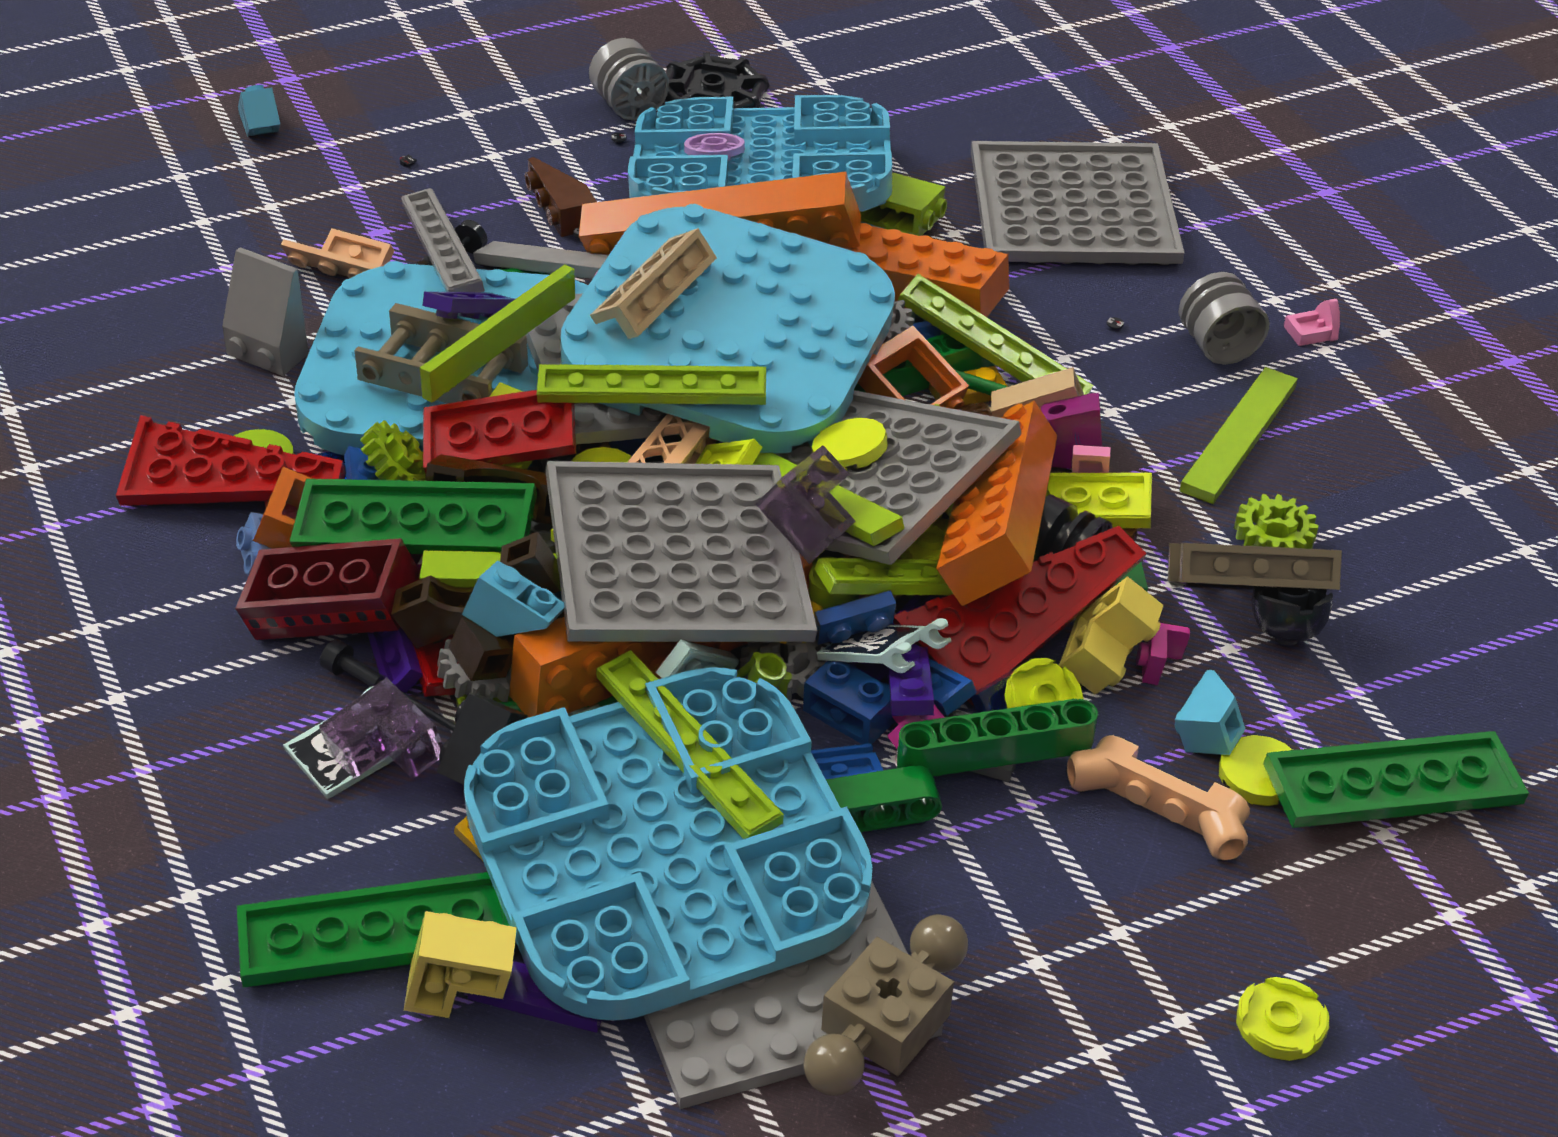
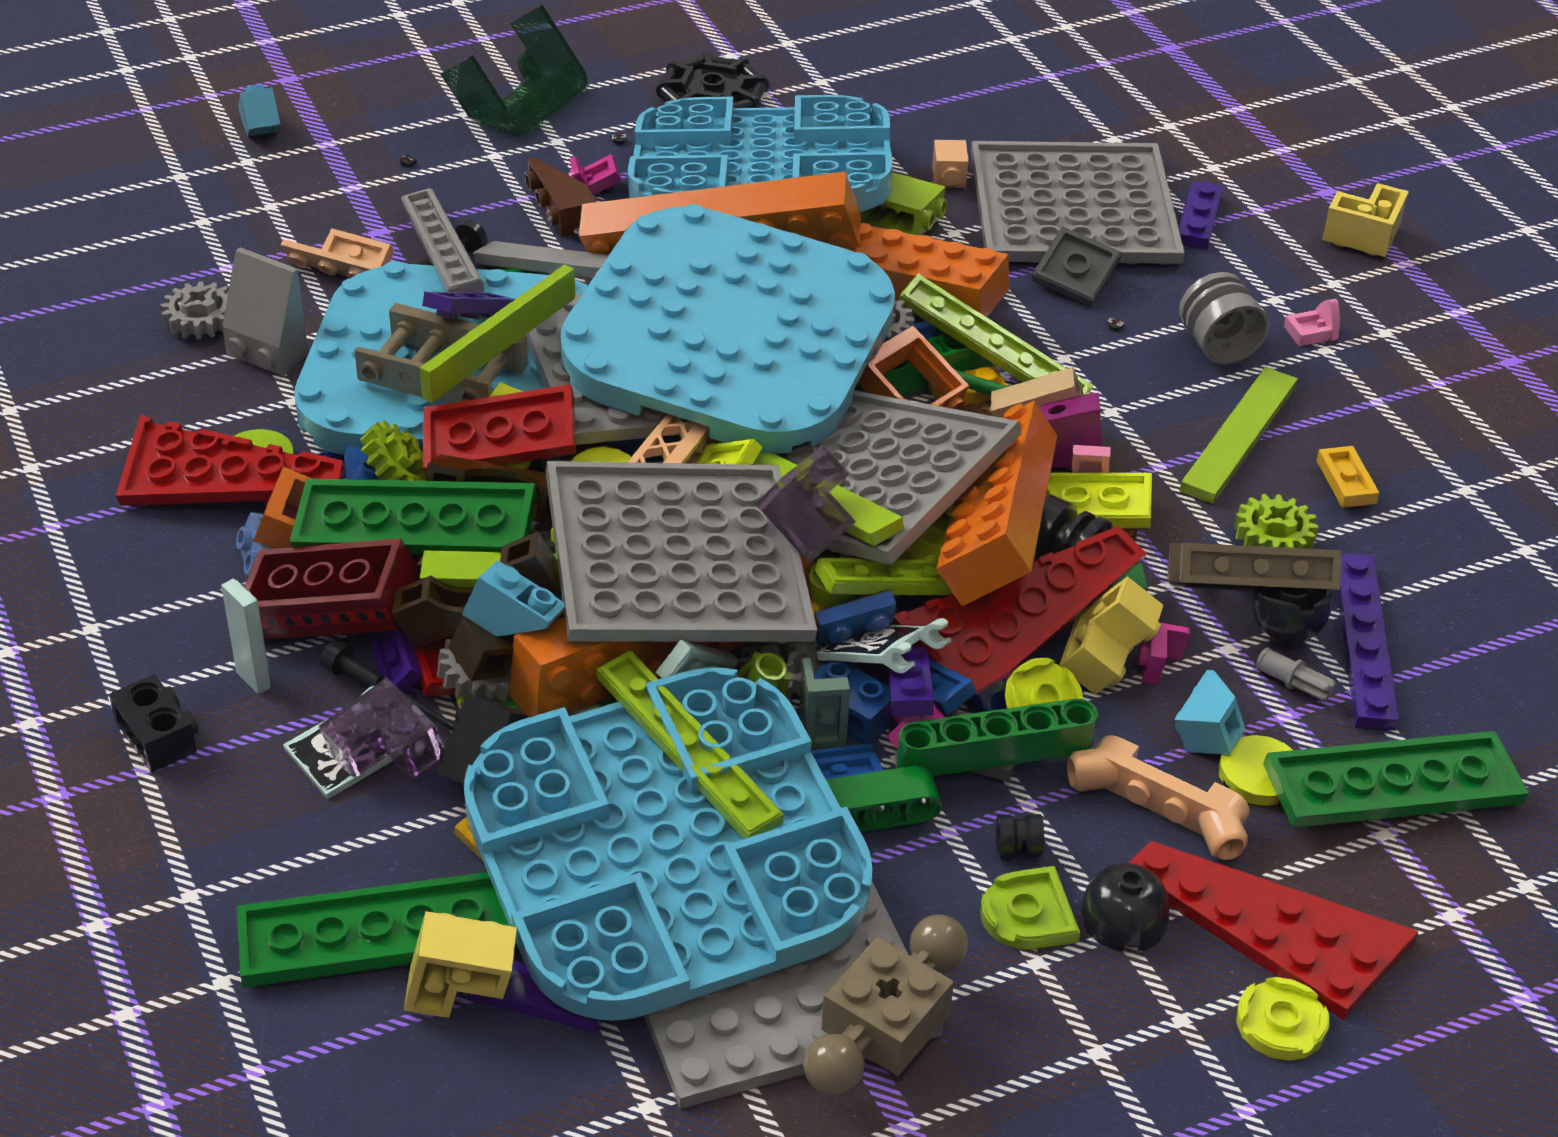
(154, 722): none -> black brick
(195, 310): none -> light grey gear
(246, 636): none -> light aqua tile
(550, 74): none -> clear green windscreen
(597, 176): none -> dark pink bracket
(628, 78): light grey wheel -> none
(651, 384): lime tile -> none
(656, 283): tan fence -> none
(715, 145): lavender wheel -> none
(823, 707): none -> sand green panel
(853, 441): neon yellow tile -> none
(950, 163): none -> light nougat brick
(1019, 835): none -> black wheel
(1029, 910): none -> lime tile
(1076, 266): none -> dark grey plate
(1126, 907): none -> black cylinder
(1200, 214): none -> dark purple plate
(1281, 928): none -> red wing
(1295, 674): none -> light grey axle
(1347, 476): none -> yellow plate
(1364, 222): none -> light yellow brick
(1366, 645): none -> dark purple plate

